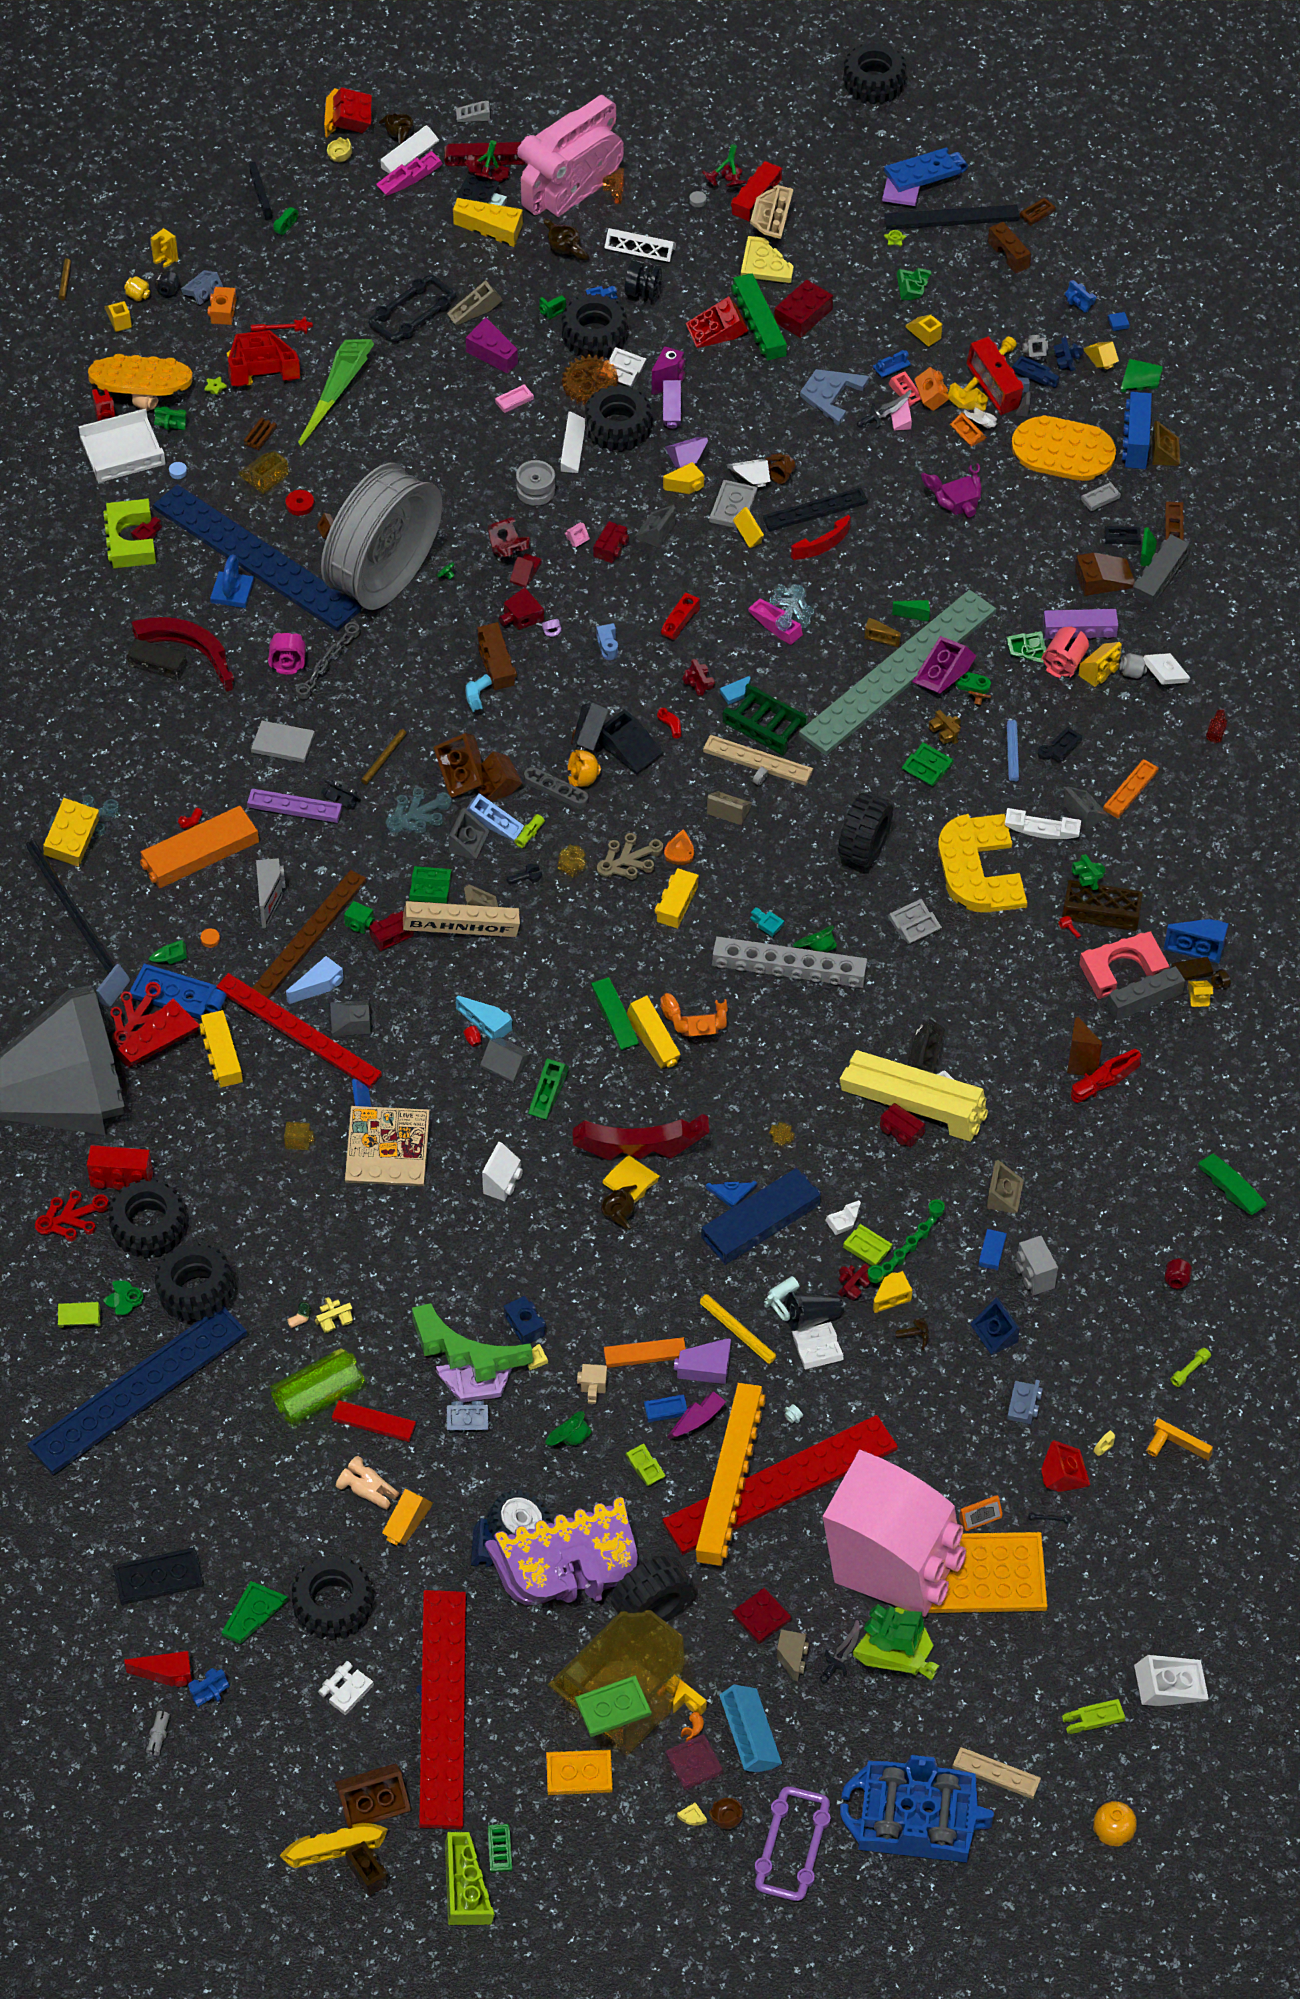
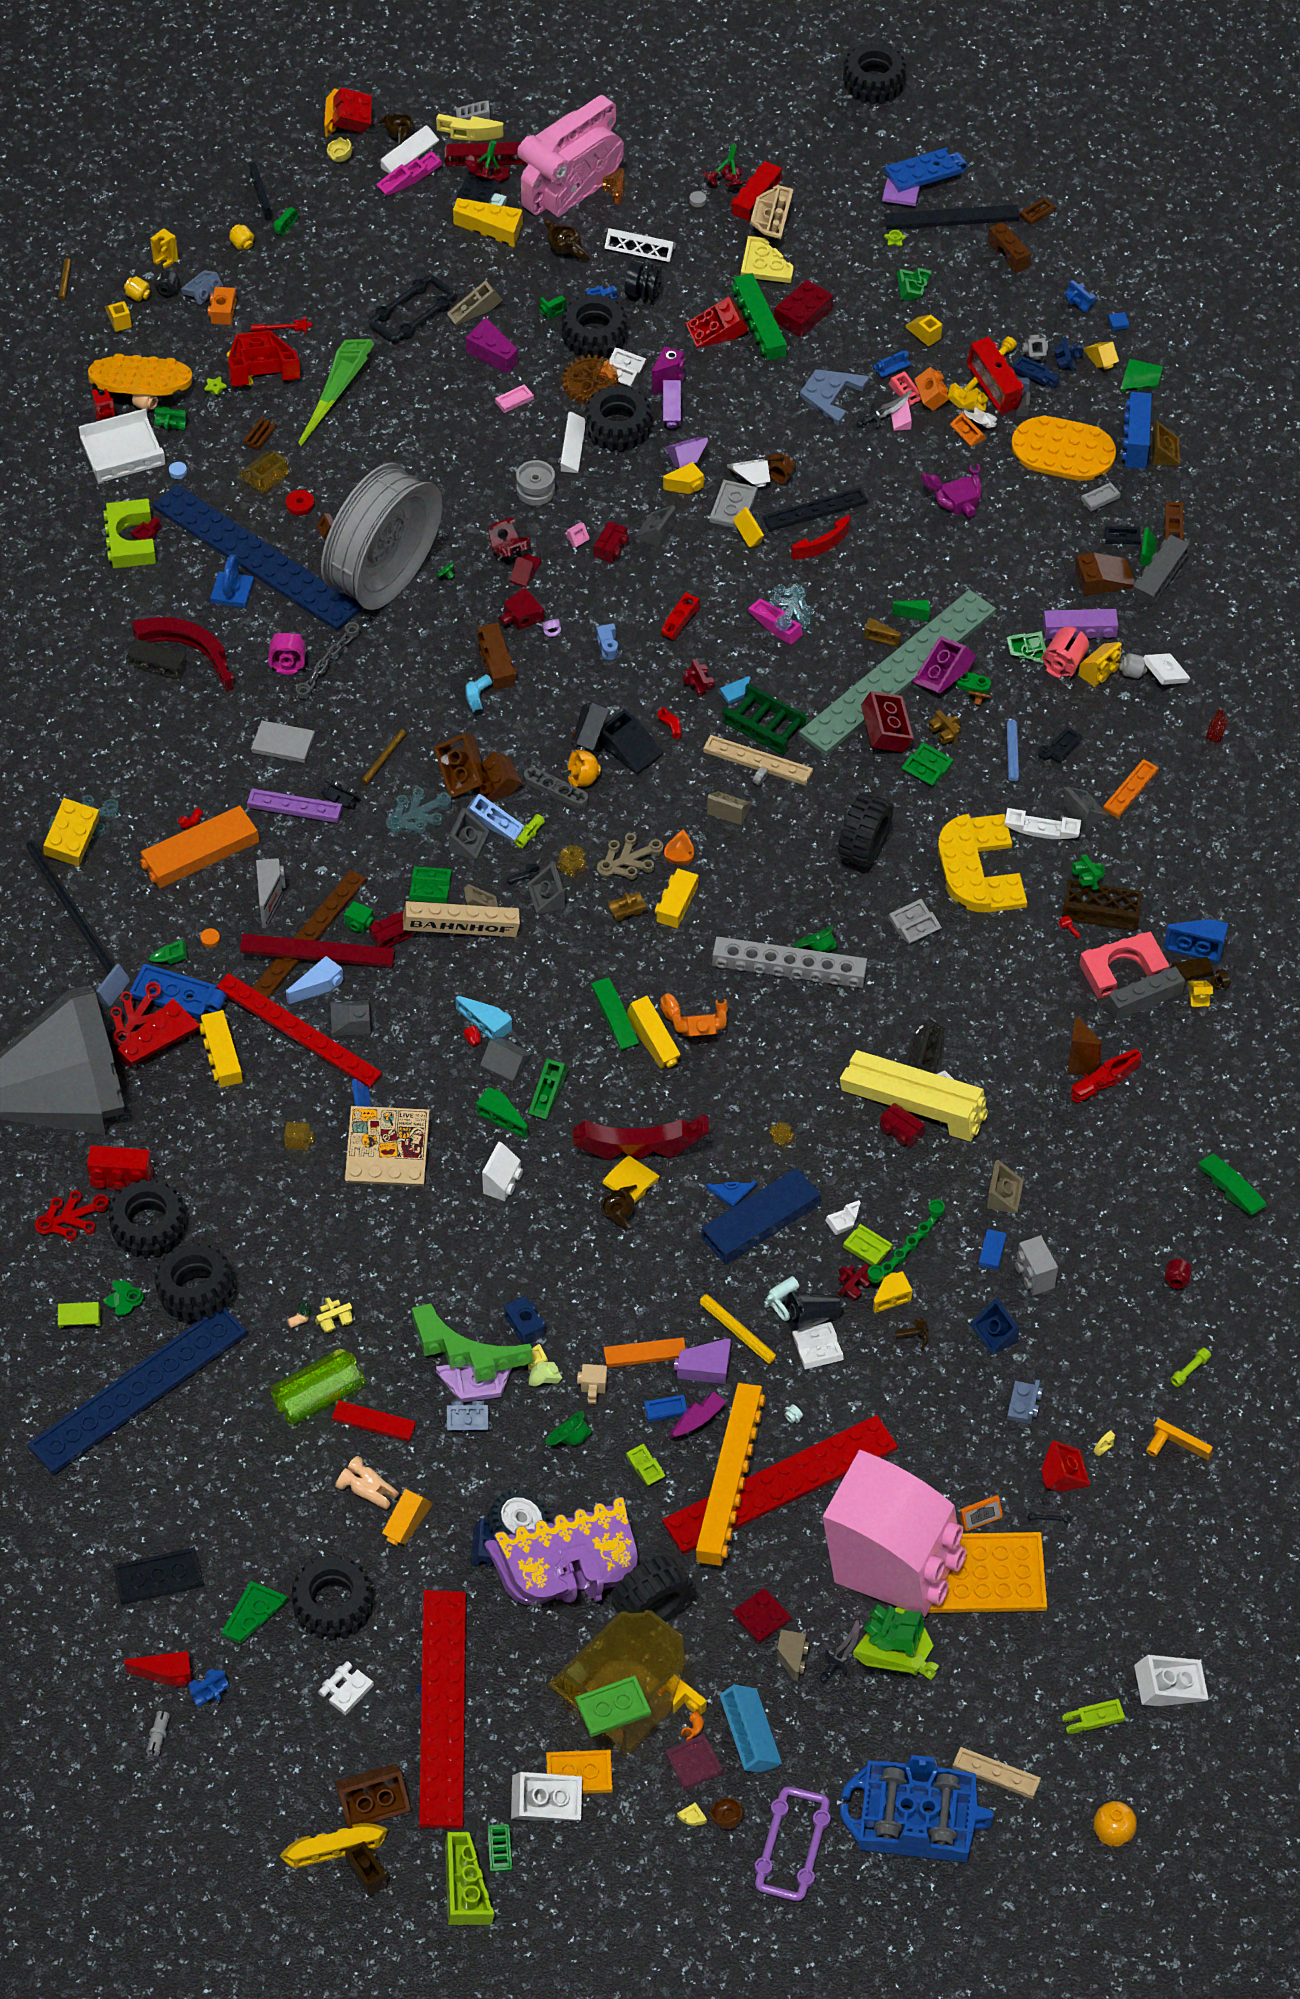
(241, 237): none -> yellow head
(316, 950): none -> dark red tile
(471, 130): none -> light yellow slope
(498, 1109): none -> green slope
(544, 1373): none -> yellowish green plate
(546, 1797): none -> white slope
(547, 890): none -> dark grey slope
(627, 905): none -> pearl gold hips
(767, 922): teal plate -> none
(887, 721): none -> dark red brick

